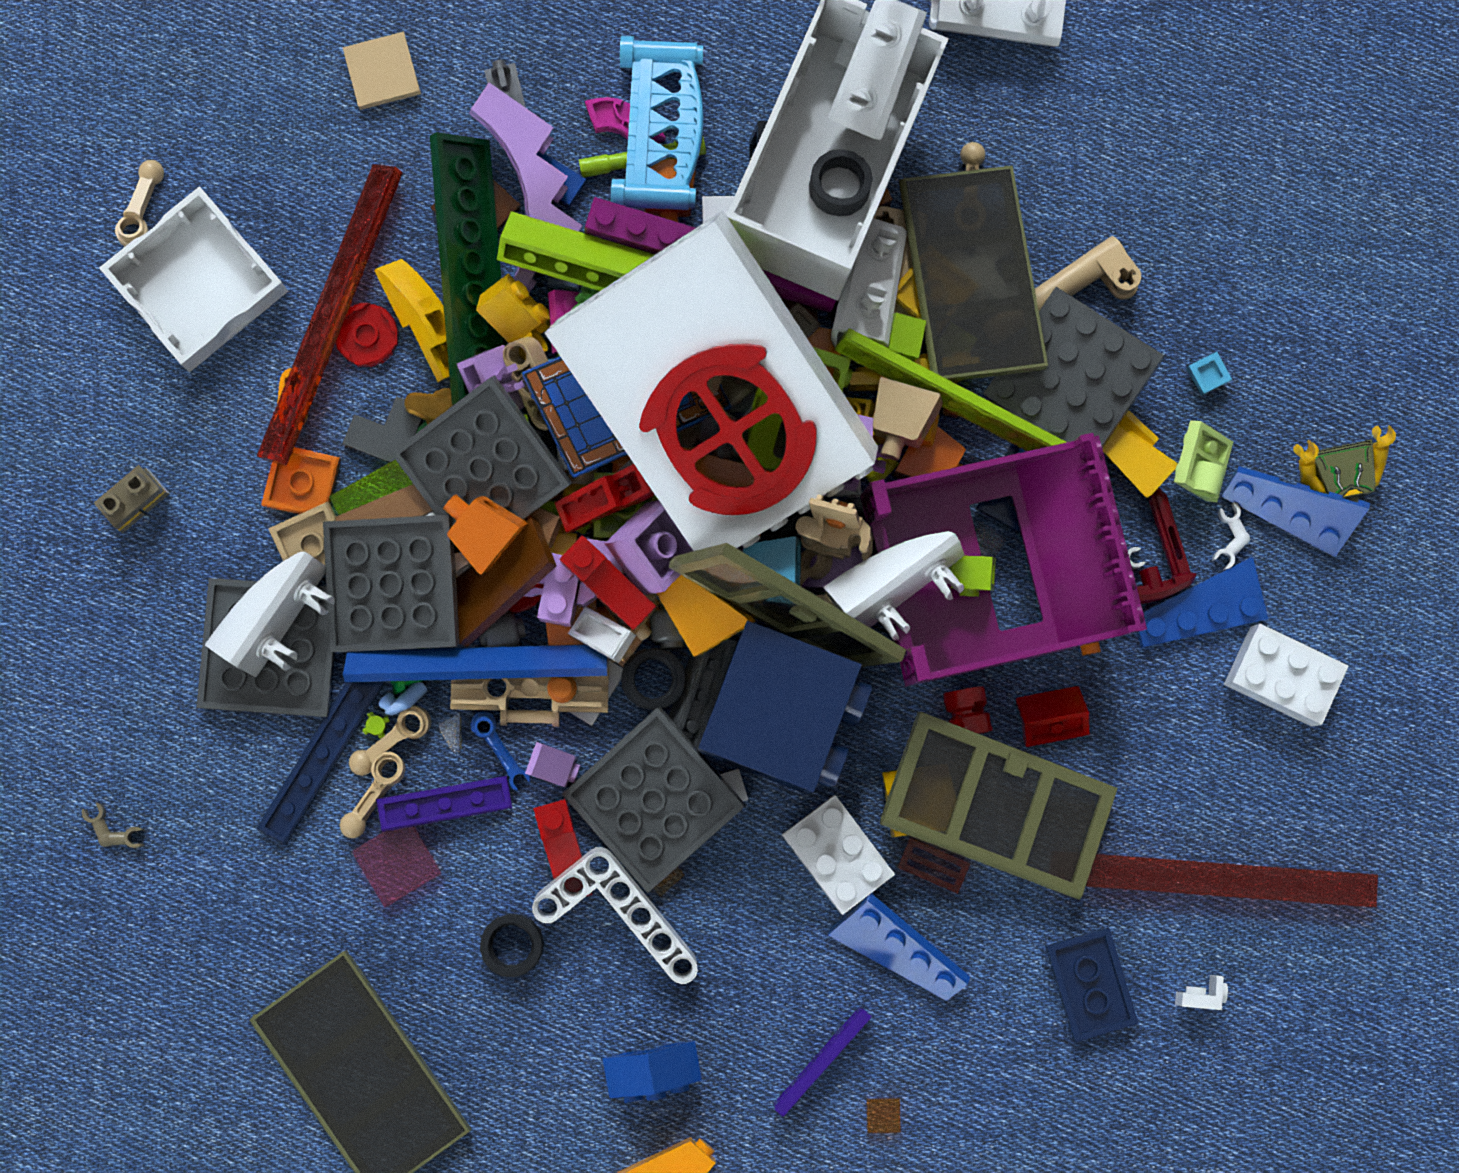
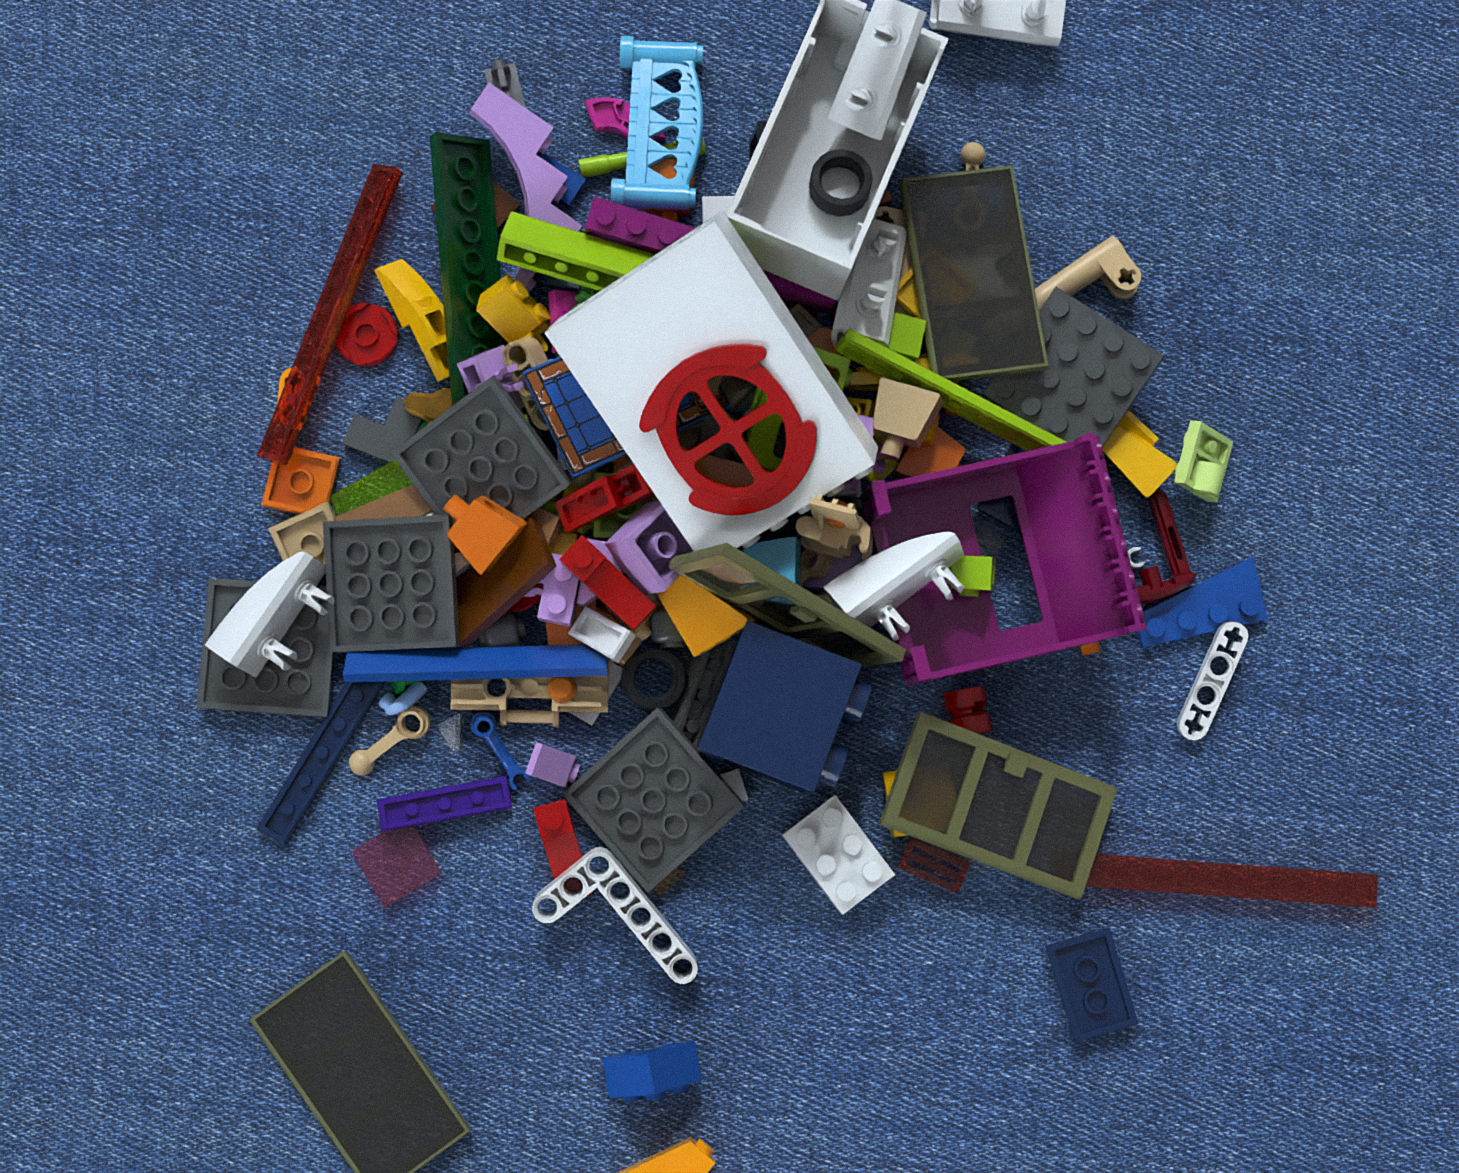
(106, 837): dark tan arm -> none
(127, 497): dark tan hips -> none
(150, 174): tan piece -> none
(194, 279): white tile -> none
(354, 823): tan piece -> none
(376, 725): lime piece -> none
(381, 70): tan tile -> none
(493, 962): black tyre -> none
(821, 1061): dark purple tile -> none
(883, 1115): clear orange tile -> none
(894, 944): wing -> none
(1053, 716): red panel -> none
(1197, 996): white bracket -> none
(1209, 373): medium azure plate -> none
(1217, 682): none -> white beam
(1241, 536): white arm -> none
(1286, 675): white brick -> none
(1305, 513): wing -> none
(1346, 469): torso -> none

